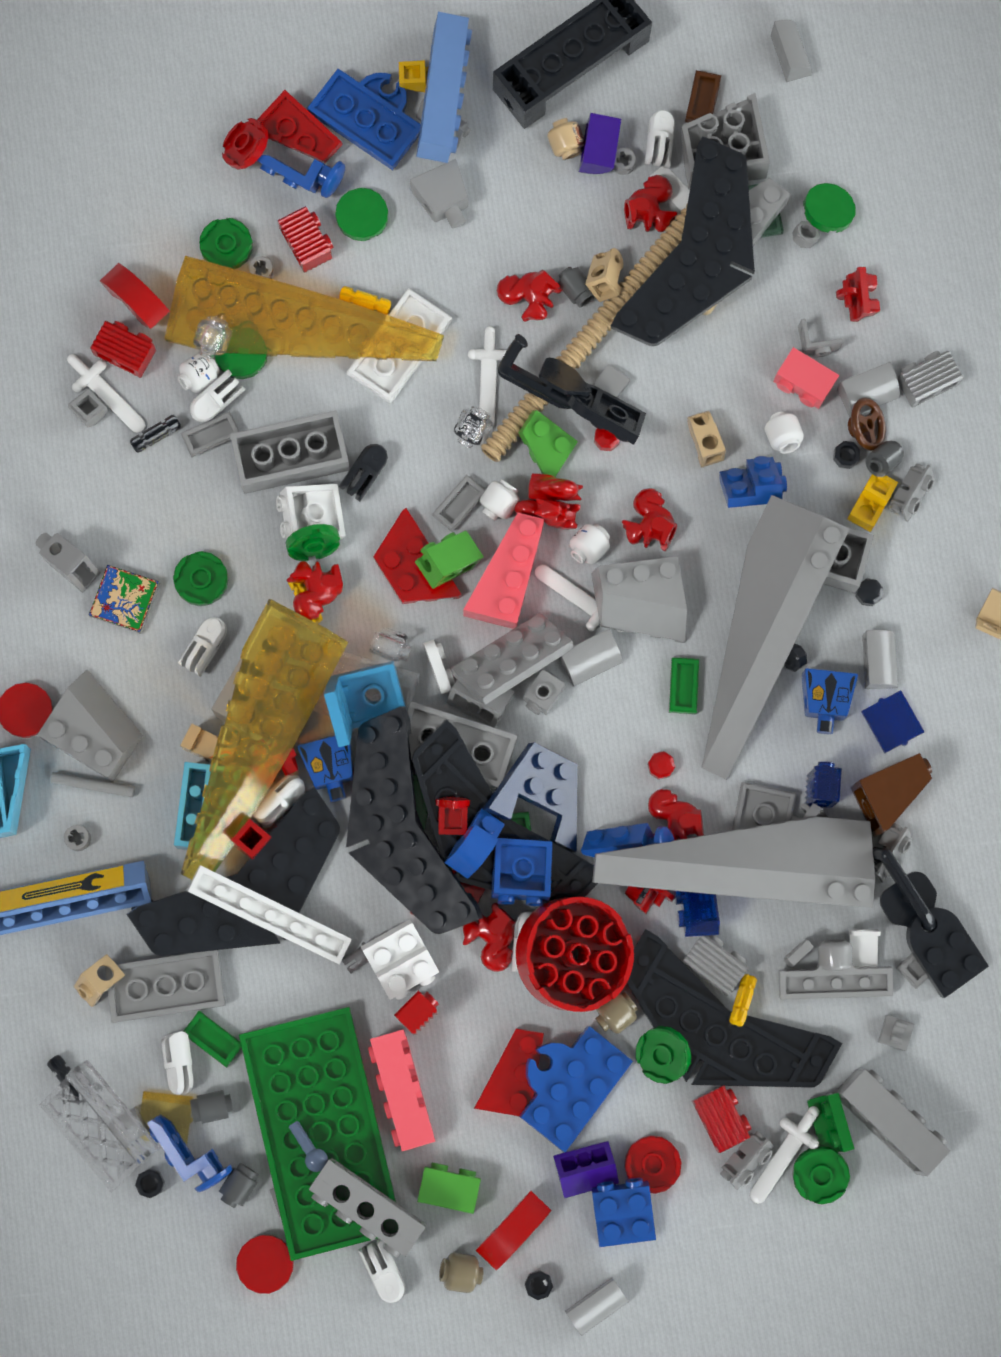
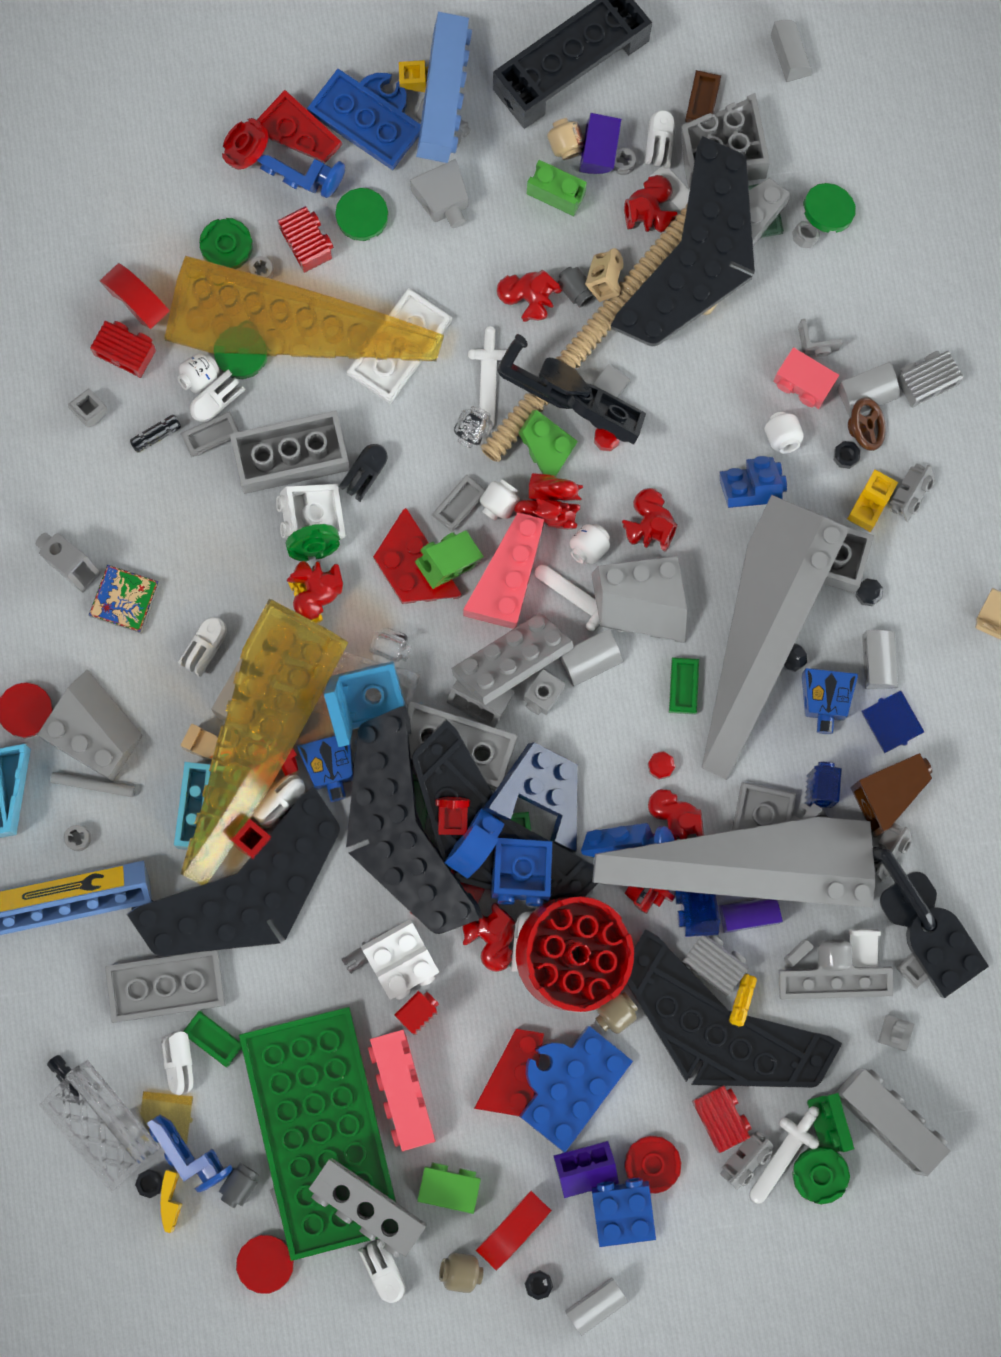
(91, 378): white sword -> none
(91, 987): tan bracket -> none
(169, 1209): none -> yellow slope
(200, 578): green tile -> none
(211, 1107): dark grey brick -> none
(212, 337): clear head -> none
(269, 914): white plate -> none
(315, 1158): sand blue bar -> none
(365, 300): yellow axle -> none
(435, 655): white plate -> none
(556, 188): none -> bright green brick
(663, 1054): green tile -> none
(706, 439): tan leg -> none
(750, 914): none -> dark purple brick
(856, 294): red hips -> none
(884, 458): dark grey brick -> none

